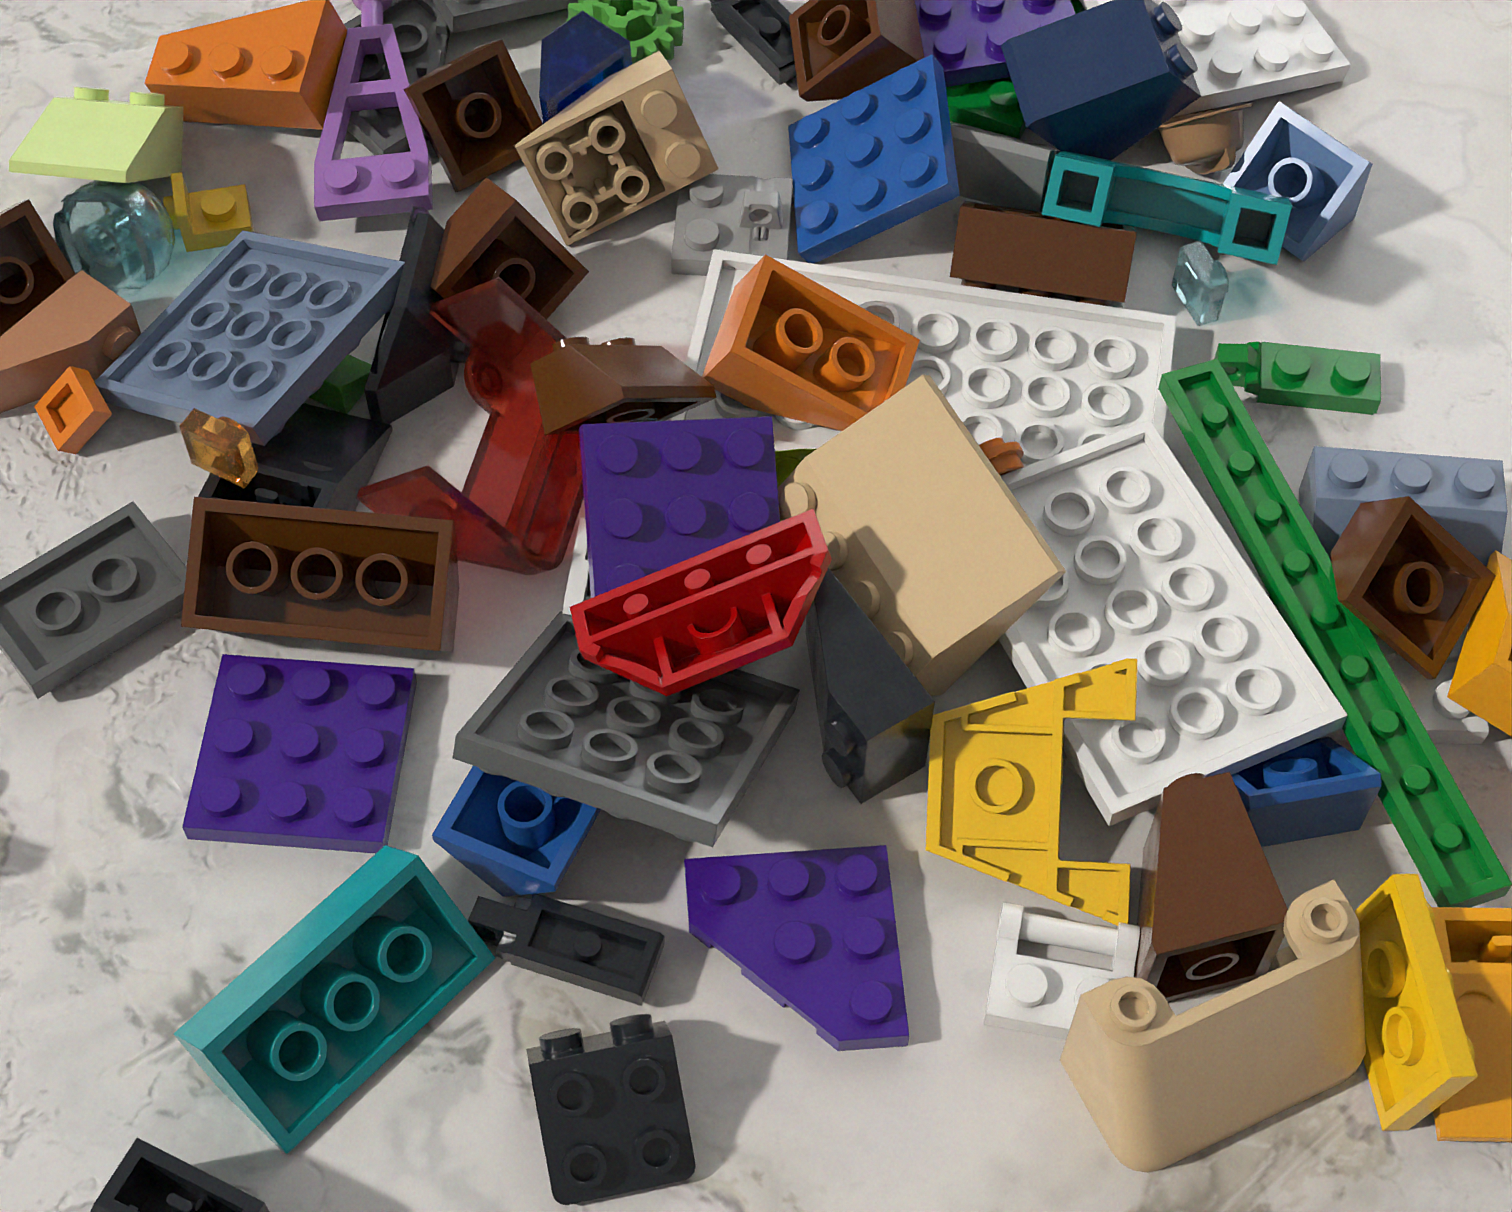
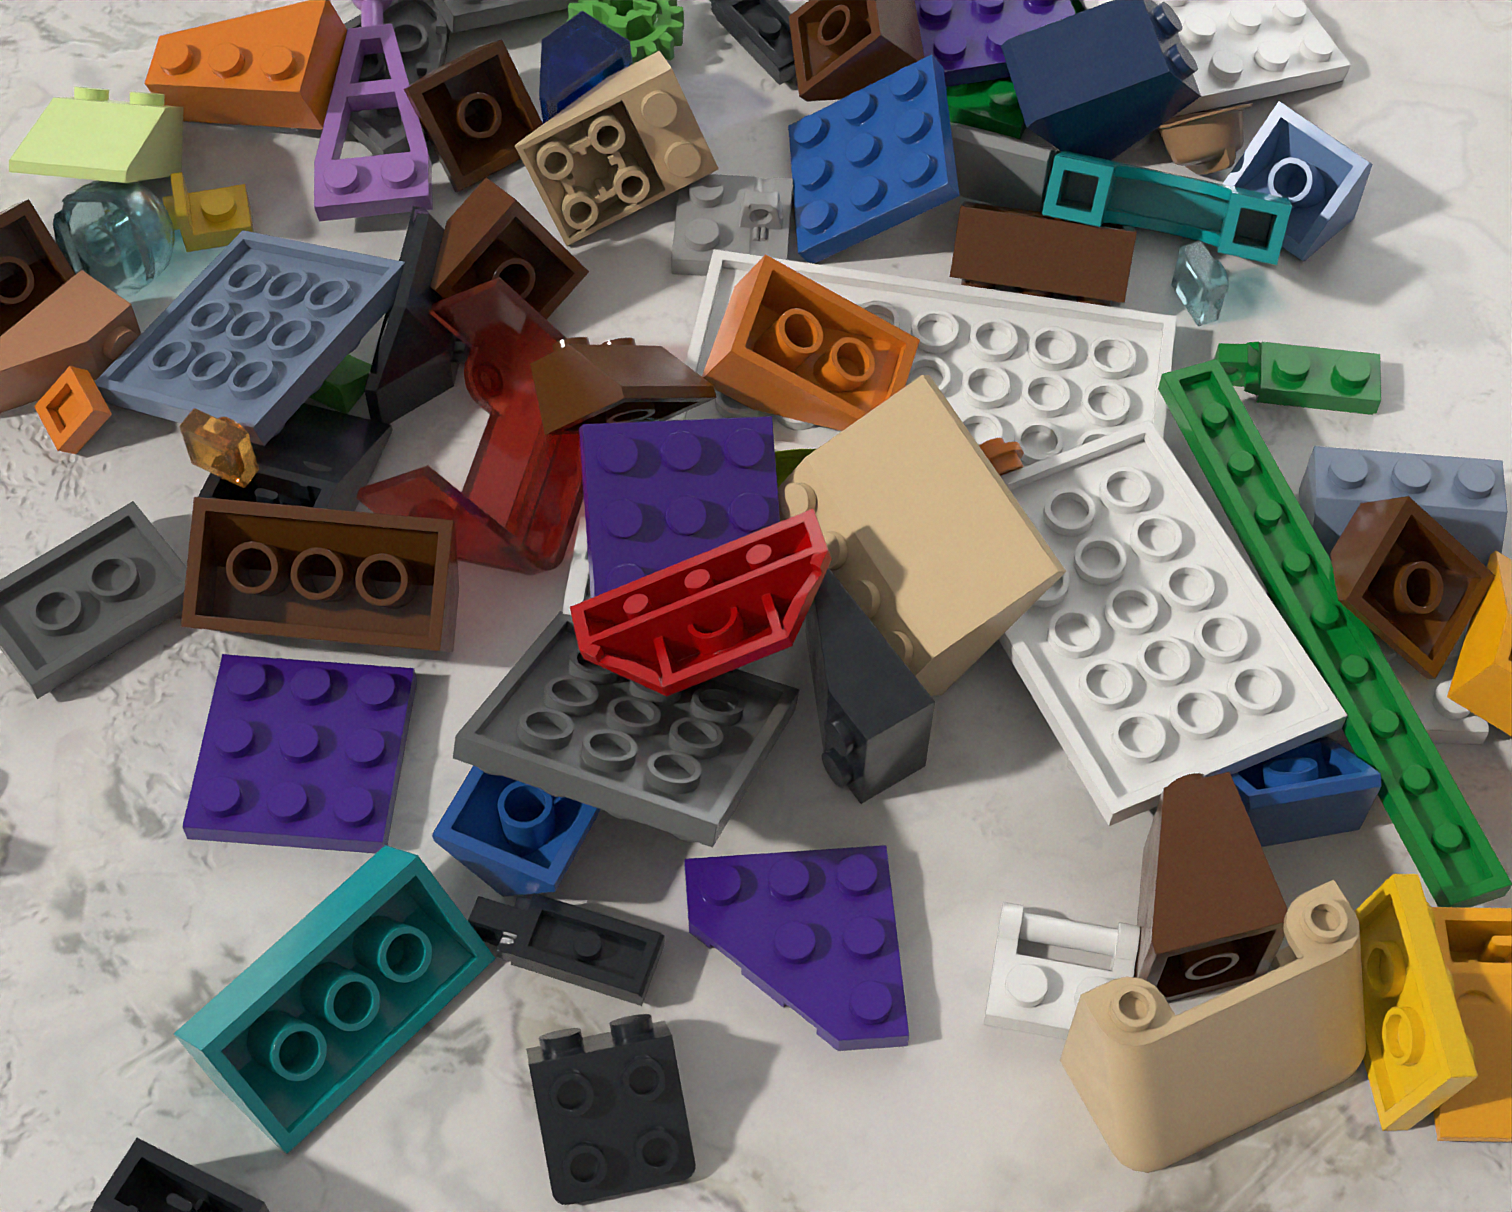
(1001, 787): yellow wing -> none

